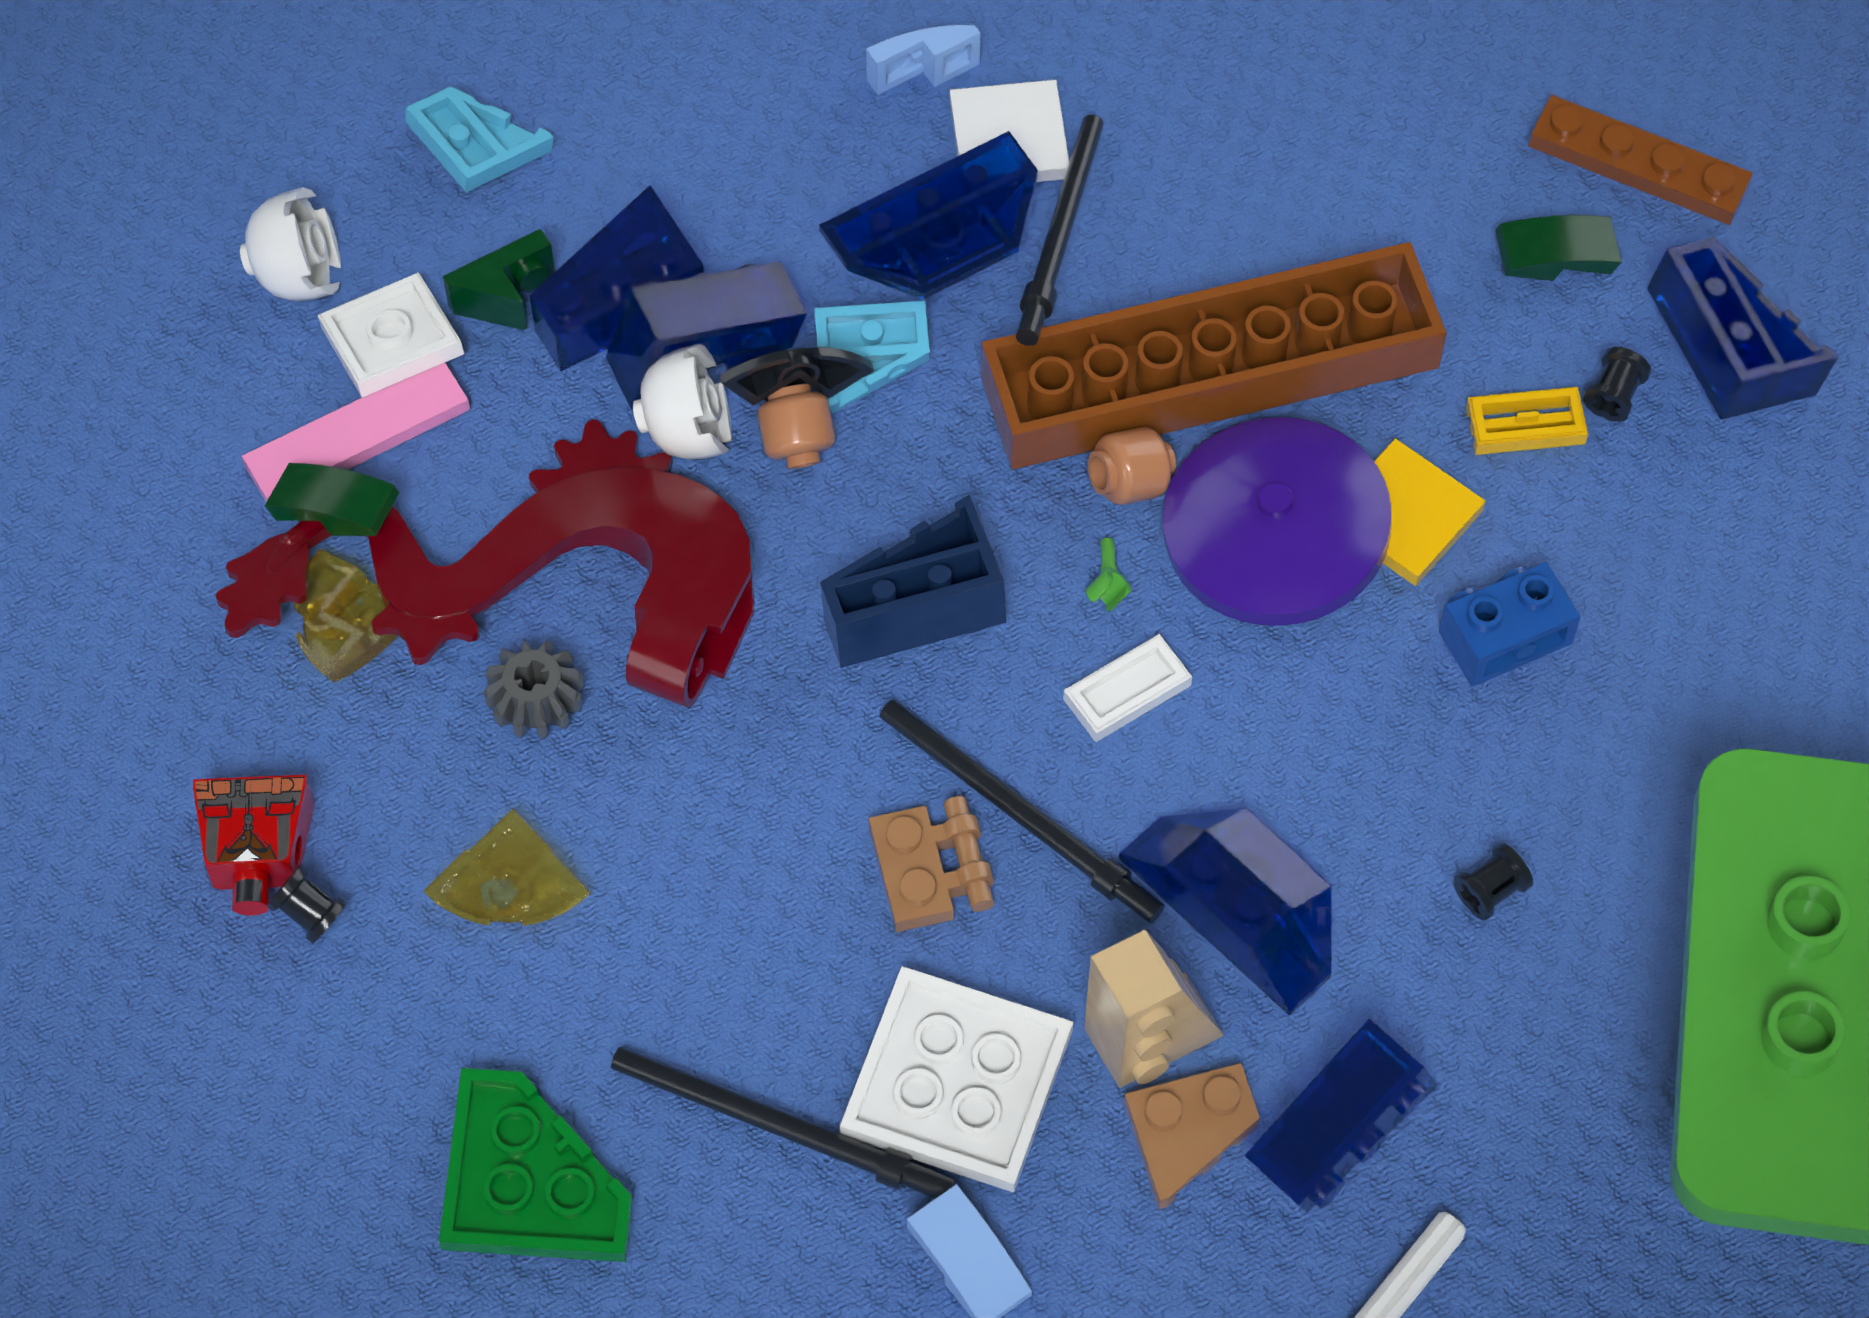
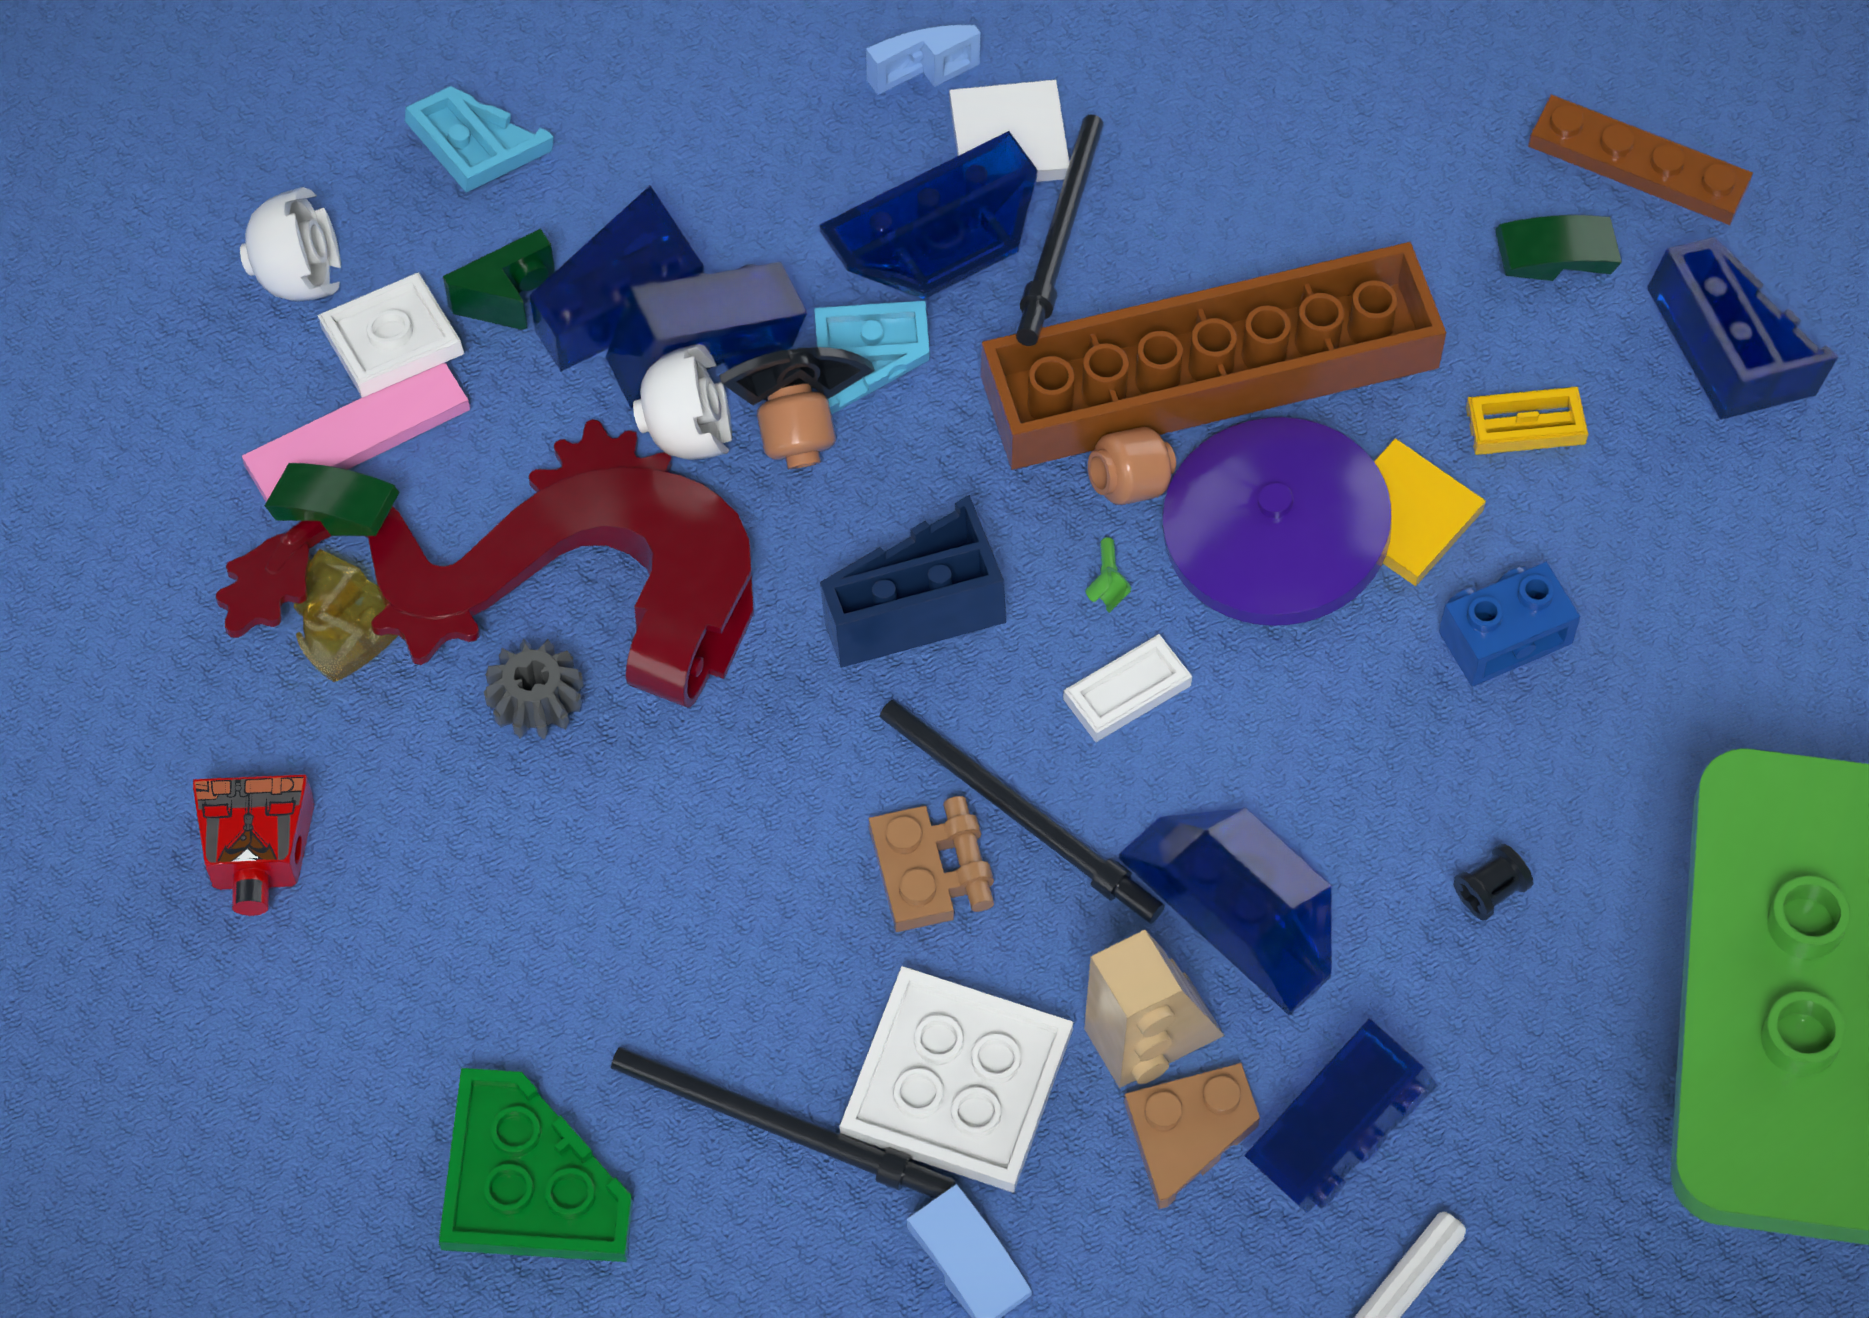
(306, 904): black bush -> none
(508, 878): clear yellow brick -> none
(1617, 384): black bush -> none

